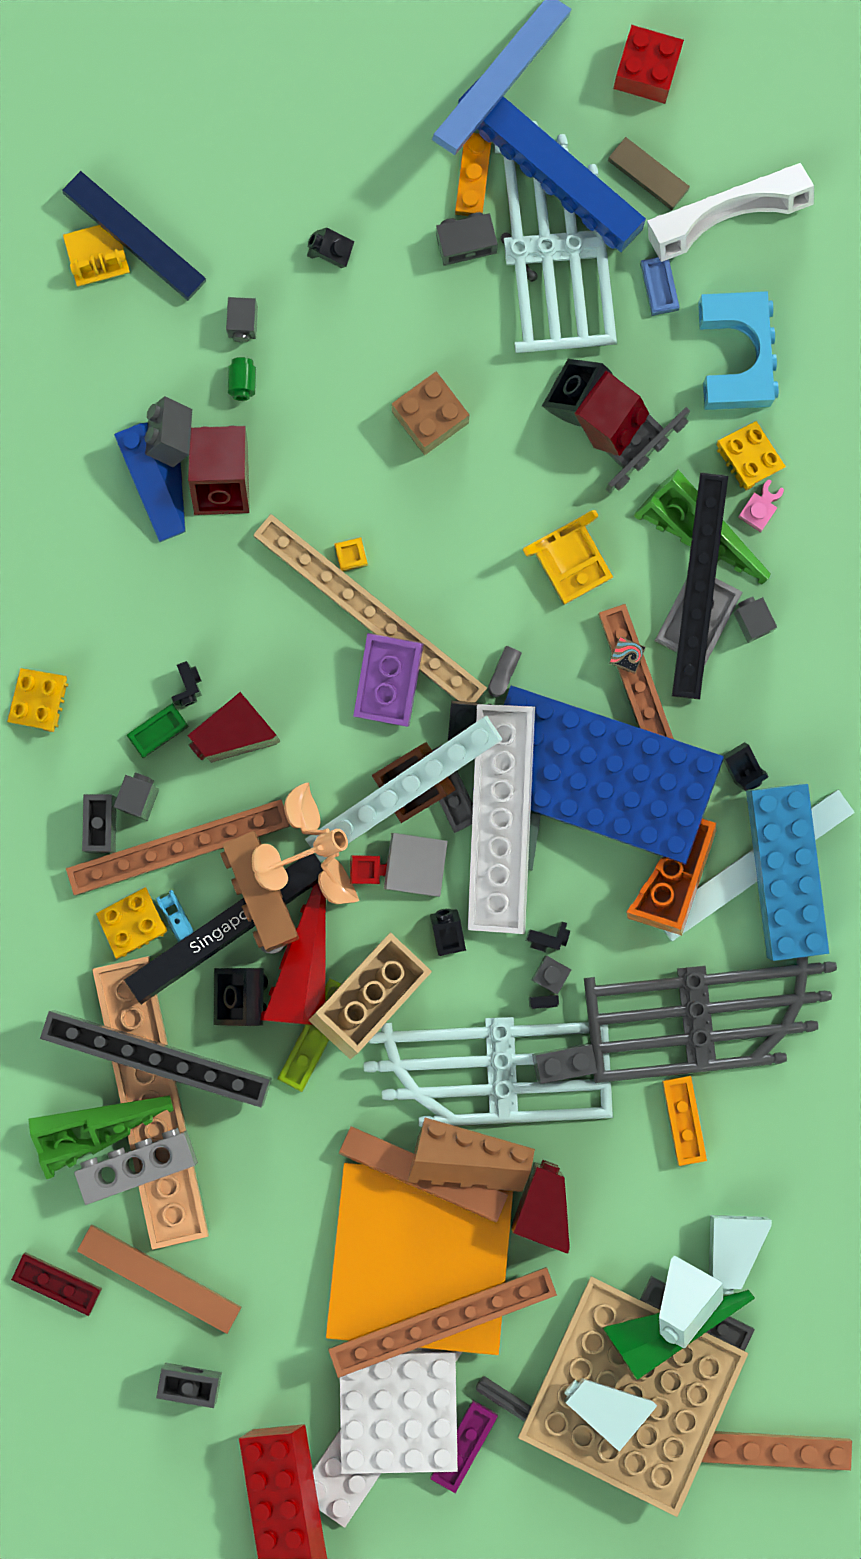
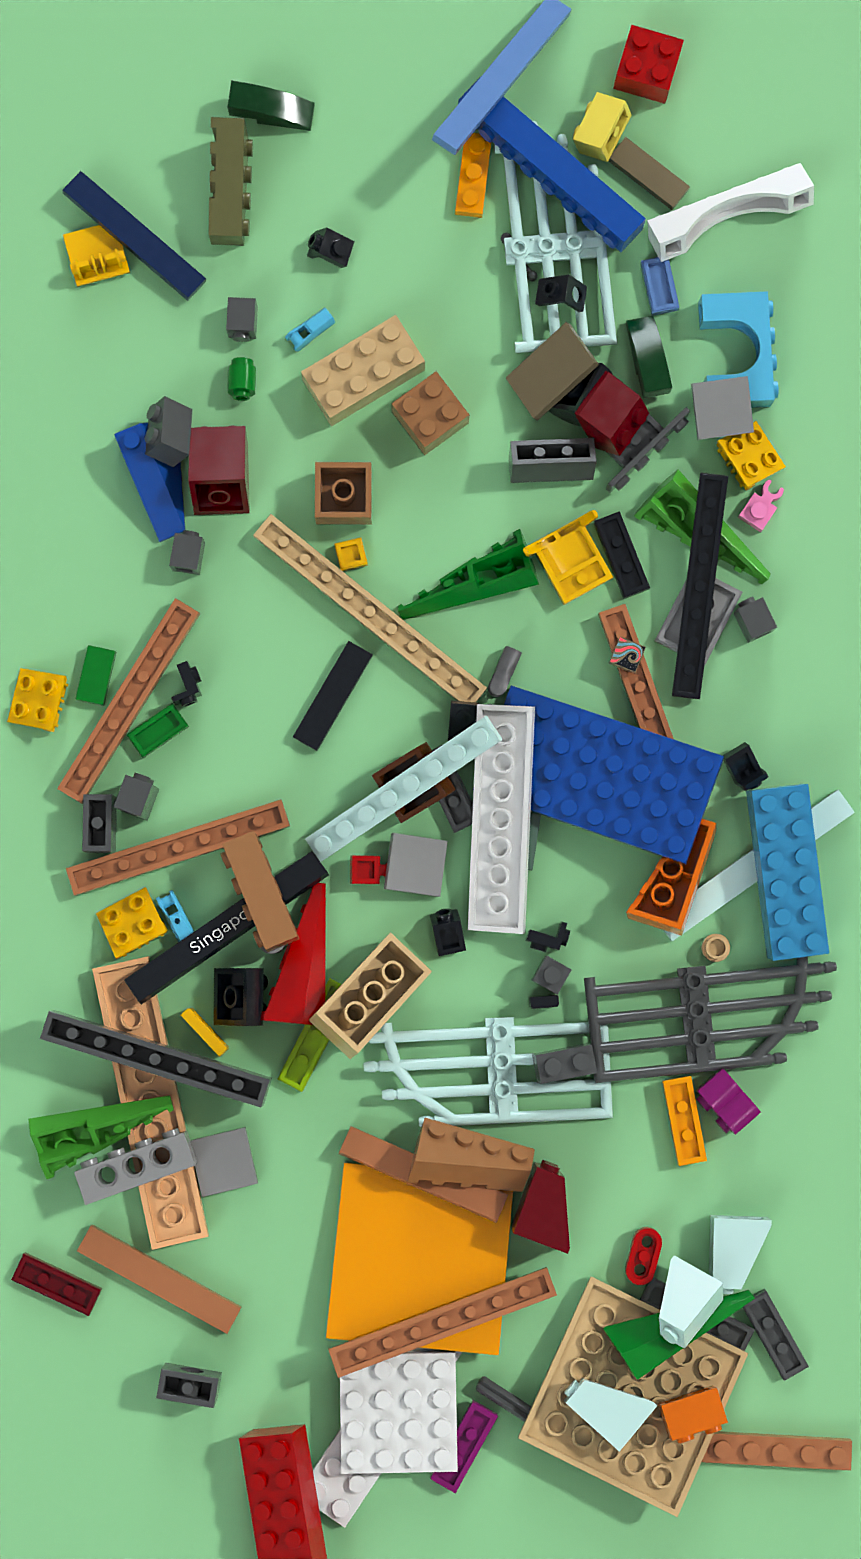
(96, 675): none -> green tile
(129, 700): none -> nougat plate
(187, 552): none -> dark grey brick
(205, 1031): none -> yellow tile
(224, 1162): none -> light grey tile
(229, 181): none -> olive wedge
(232, 732): dark red slope -> none
(269, 106): none -> dark green slope
(303, 813): light nougat plant -> none
(314, 327): none -> medium azure bar
(332, 696): none -> black tile
(343, 493): none -> medium nougat brick
(363, 370): none -> tan brick
(388, 679): medium lavender plate -> none
(466, 238): dark grey brick -> none
(491, 575): none -> green wedge
(552, 371): none -> dark tan tile
(552, 460): none -> dark grey brick
(559, 290): none -> black bracket
(601, 126): none -> light yellow brick
(621, 555): none -> black tile
(643, 1255): none -> red plate
(649, 357): none -> dark green slope
(692, 1414): none -> orange brick
(715, 947): none -> tan plate
(722, 407): none -> light grey tile
(727, 1101): none -> magenta brick
(775, 1335): none -> dark grey tile

